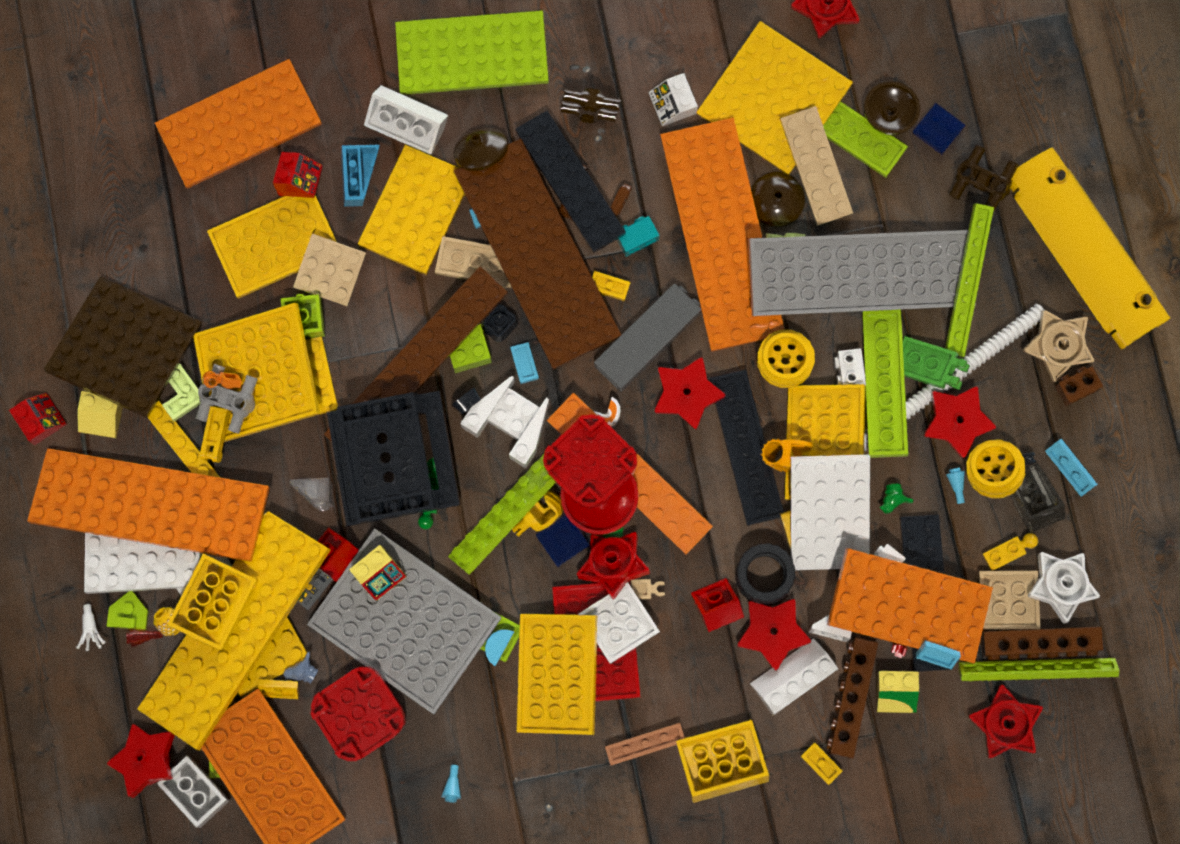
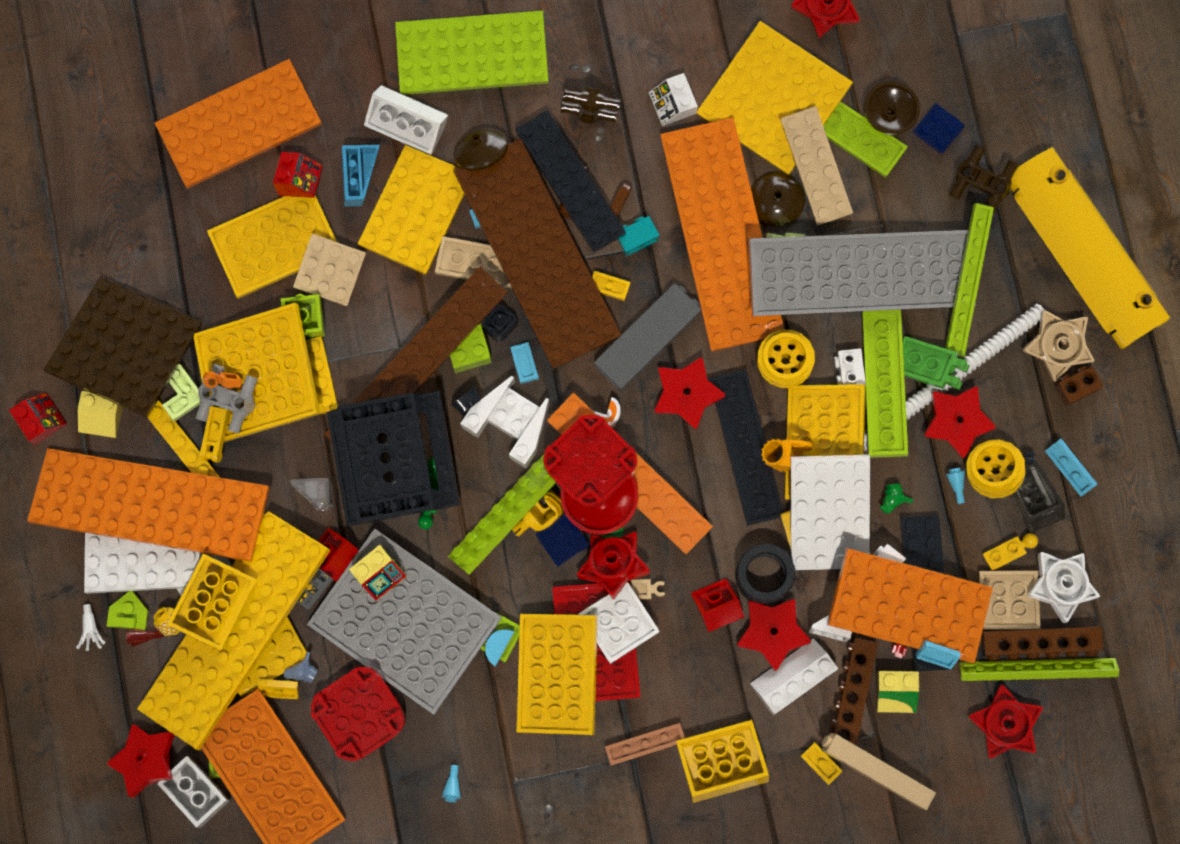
(877, 771): none -> tan brick

